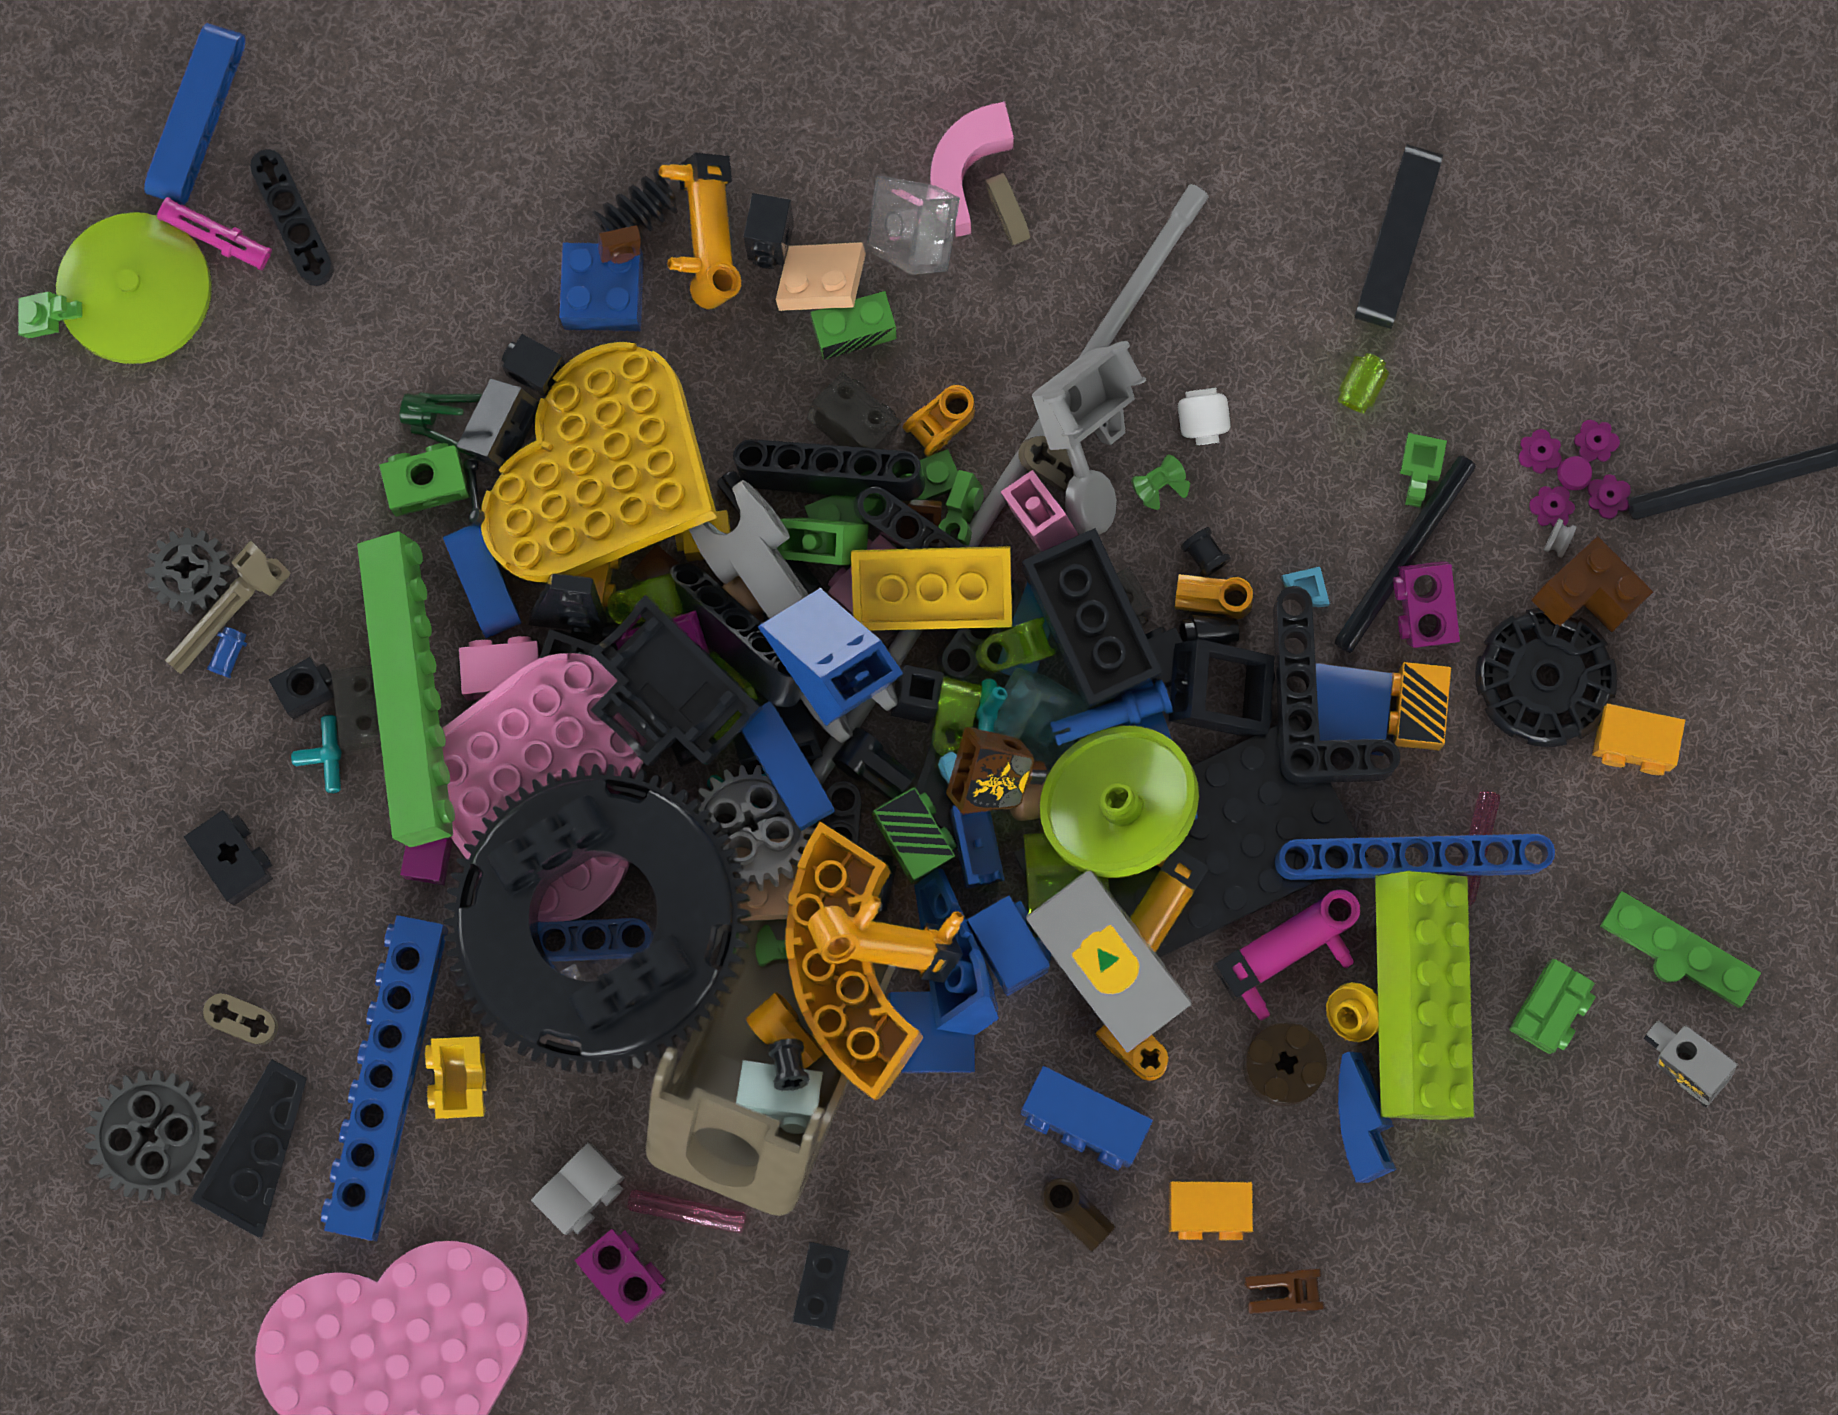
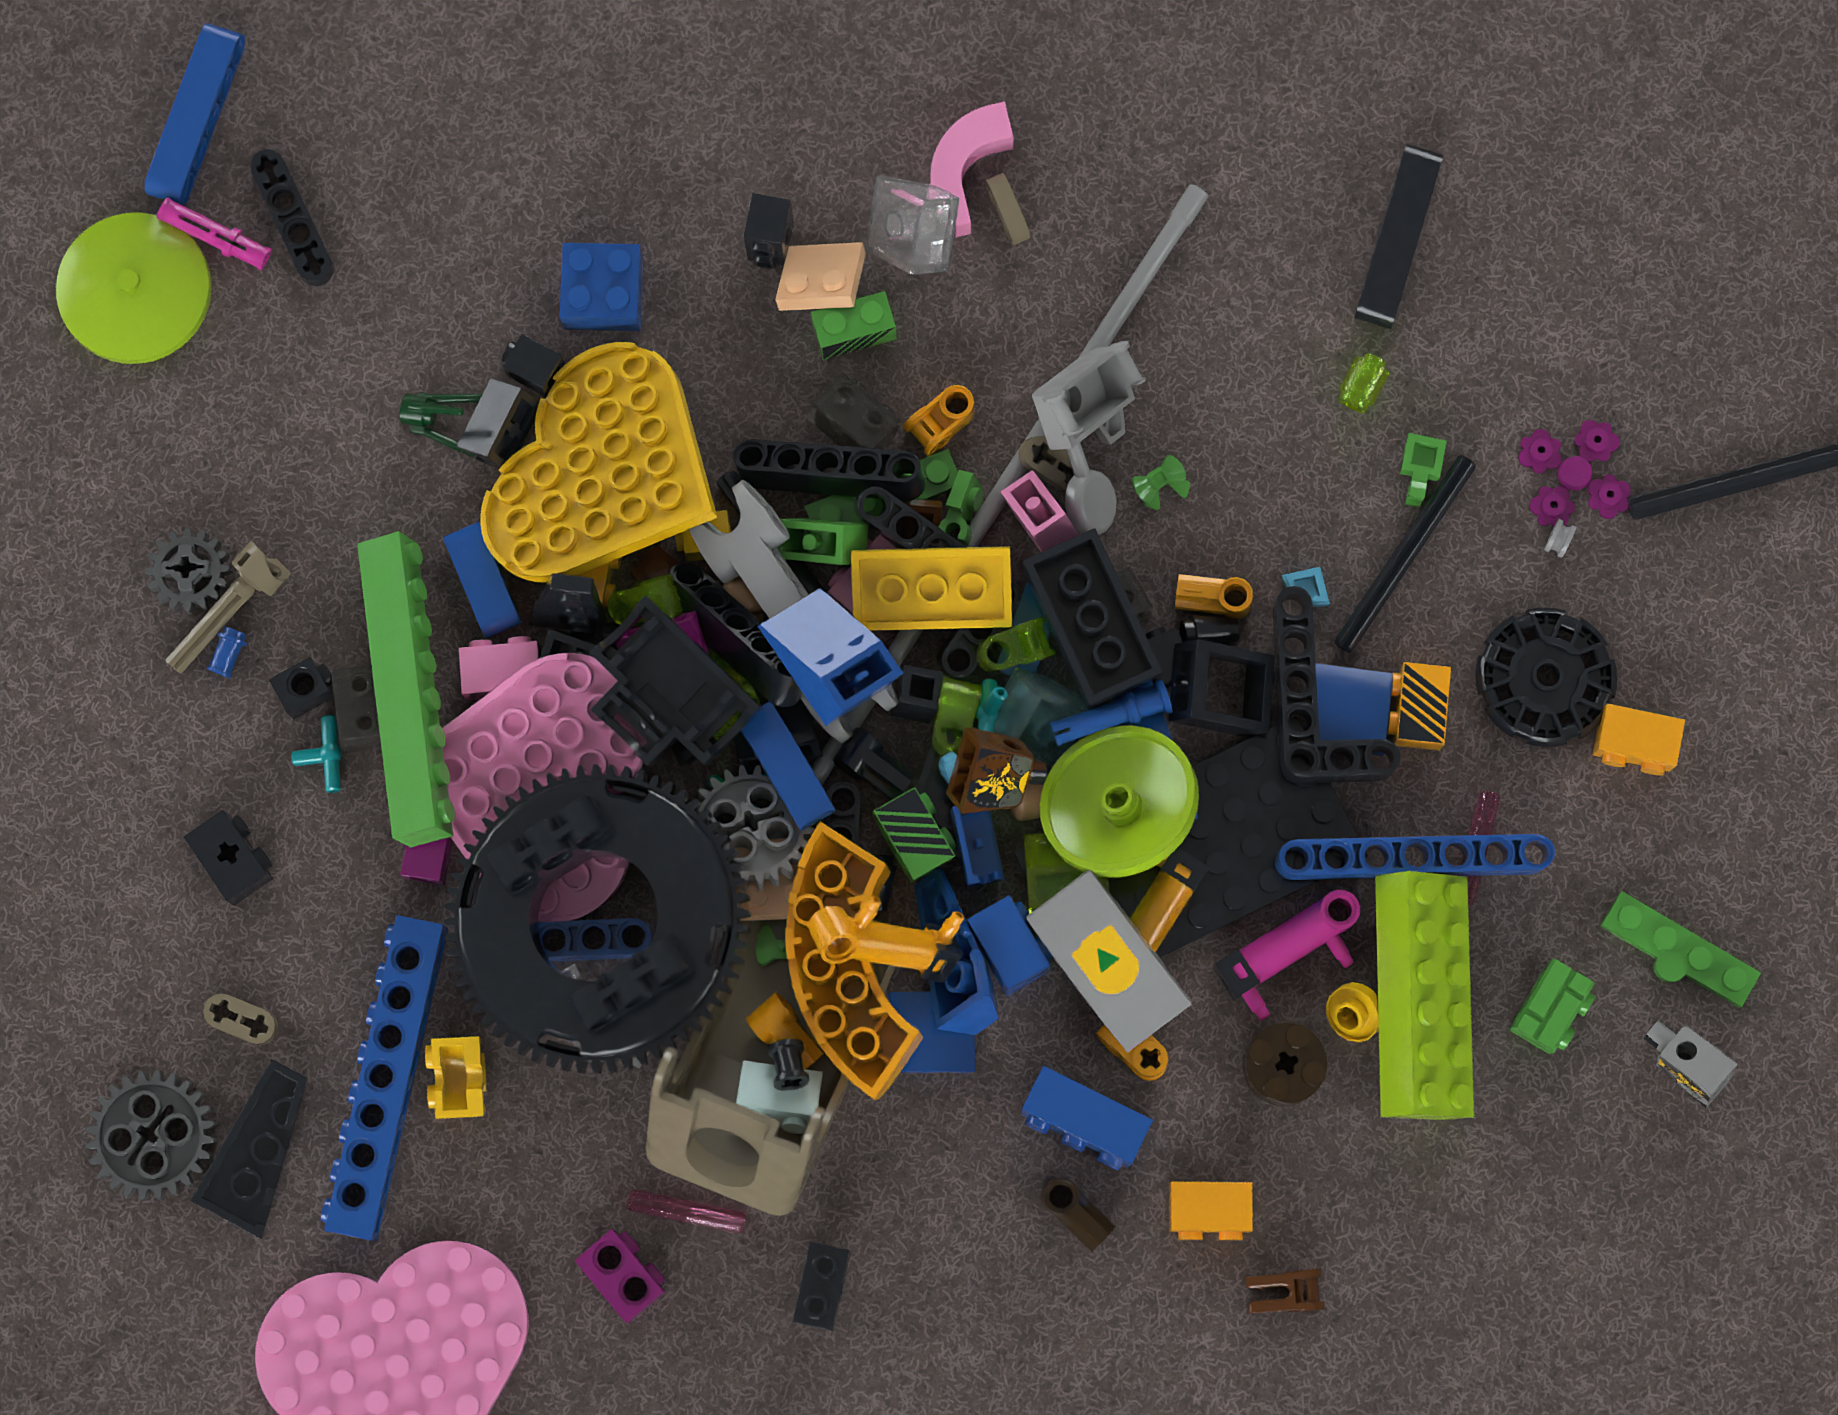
(42, 312): bright green plate -> none
(445, 487): bright green brick -> none
(476, 516): black hinge -> none
(579, 1190): light grey brick -> none
(619, 245): reddish brown plate -> none
(640, 206): black piece -> none
(705, 181): light orange piece -> none
(1204, 415): white head -> none
(1205, 552): black bush -> none
(1362, 1120): blue slope -> none
(1438, 601): magenta brick -> none
(1598, 582): reddish brown brick -> none

